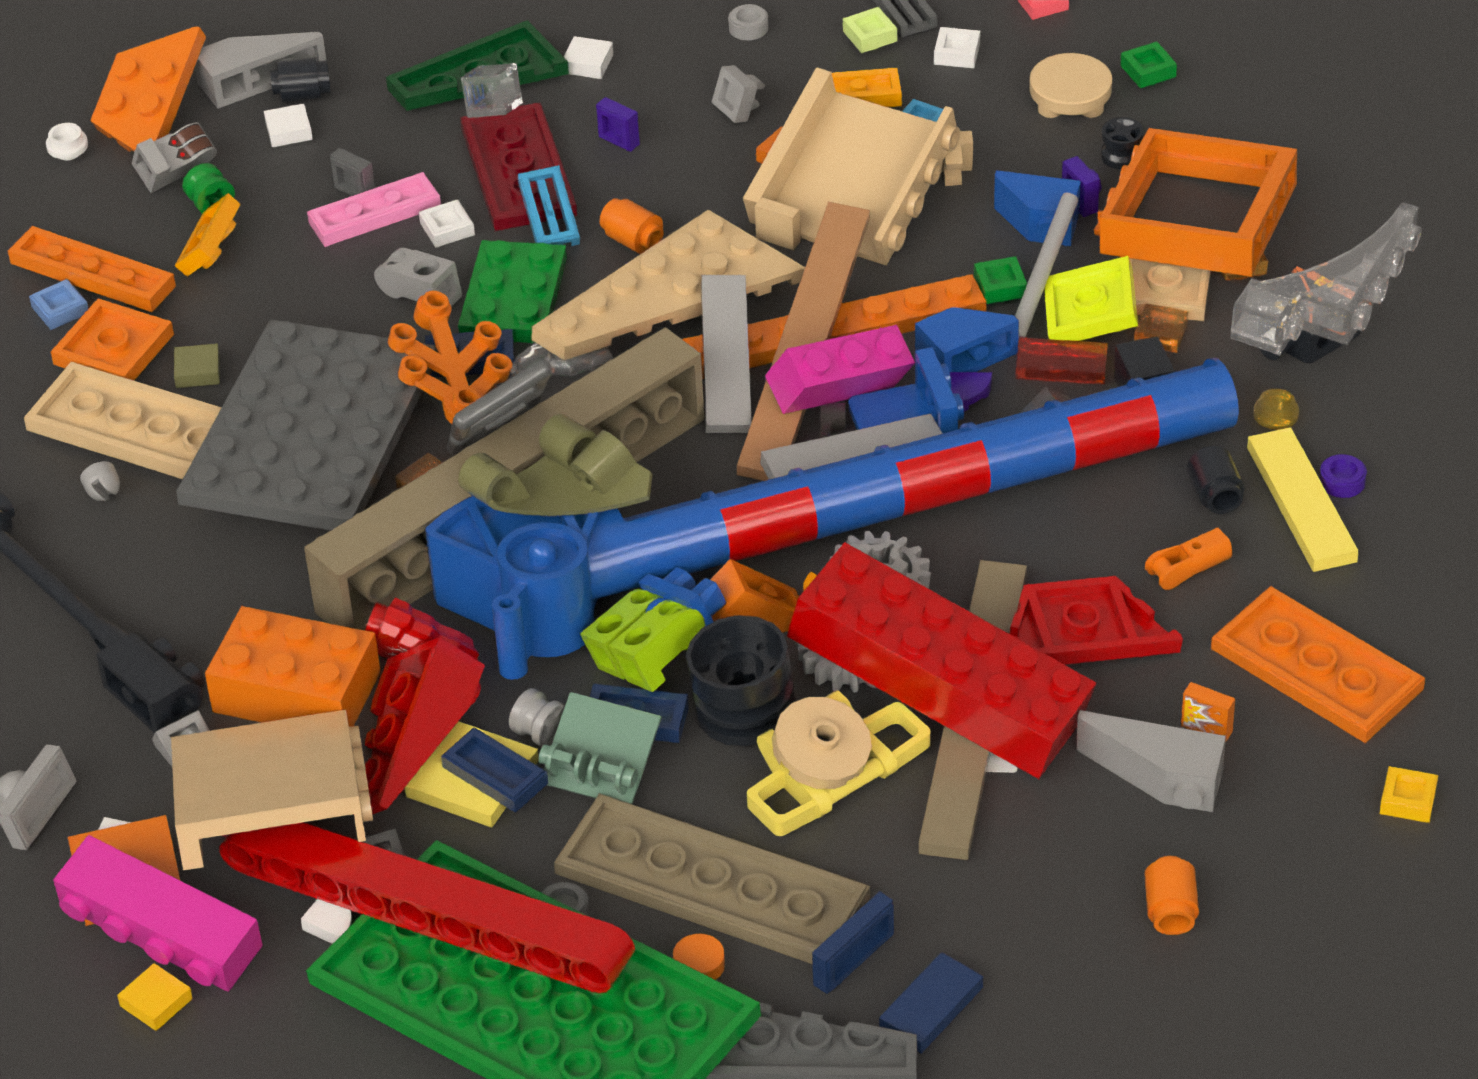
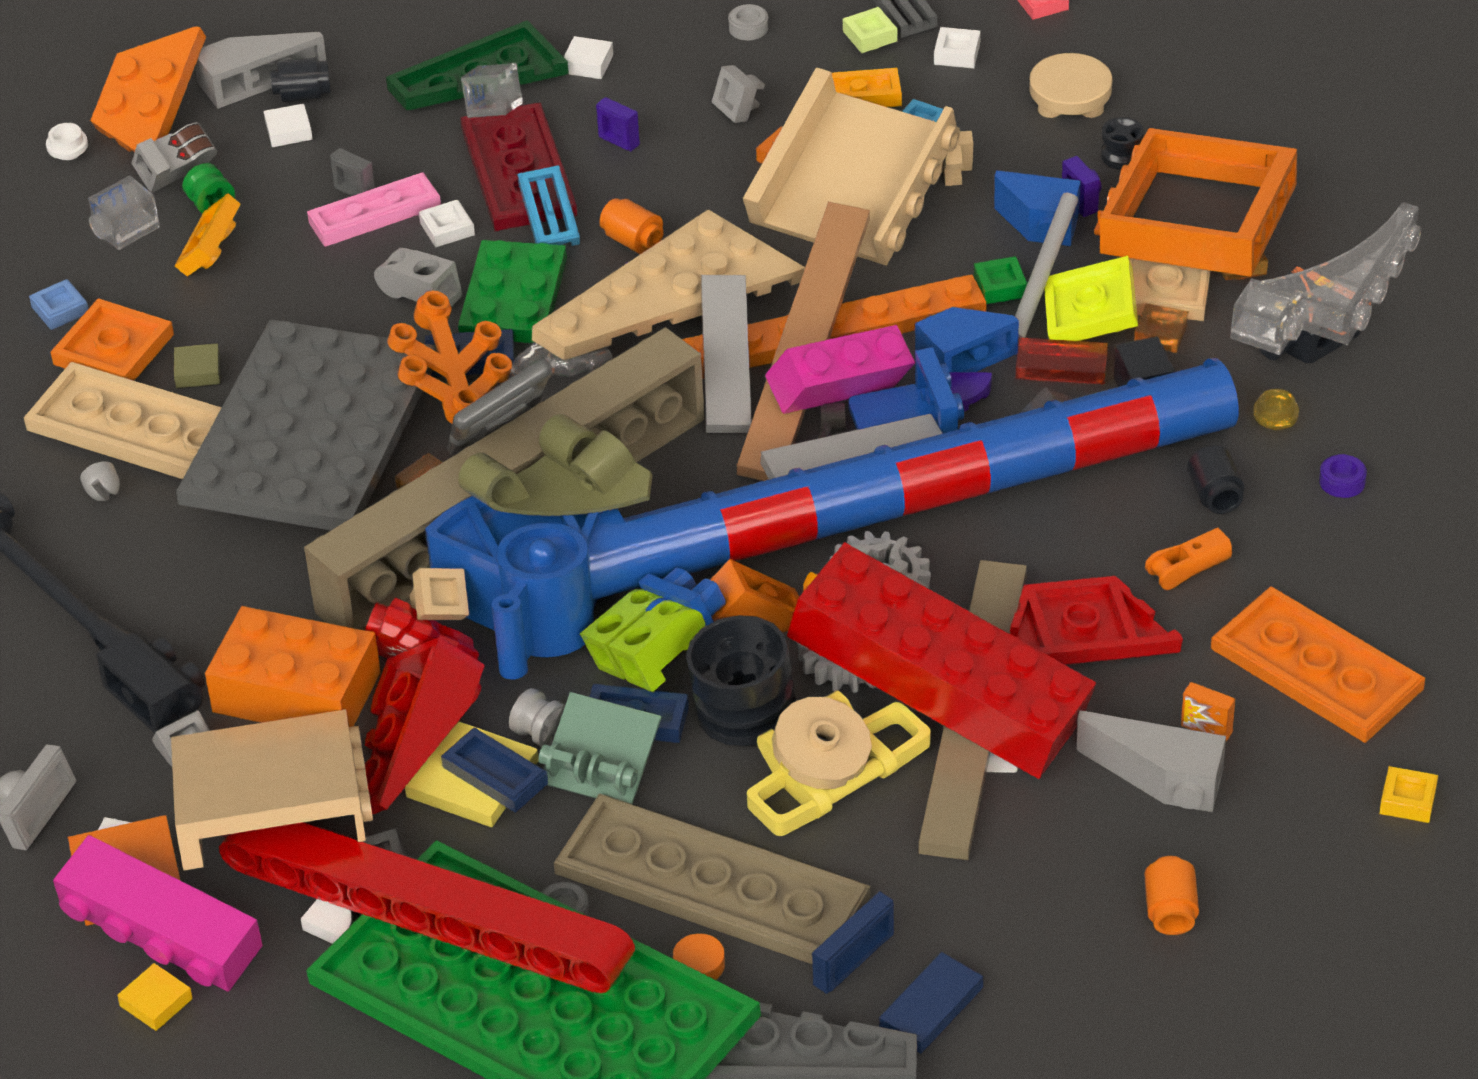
(92, 268): orange plate -> none
(123, 213): none -> clear brick
(439, 594): none -> tan tile
(777, 223): tan tile -> none
(1148, 64): green plate -> none
(1302, 499): light yellow tile -> none

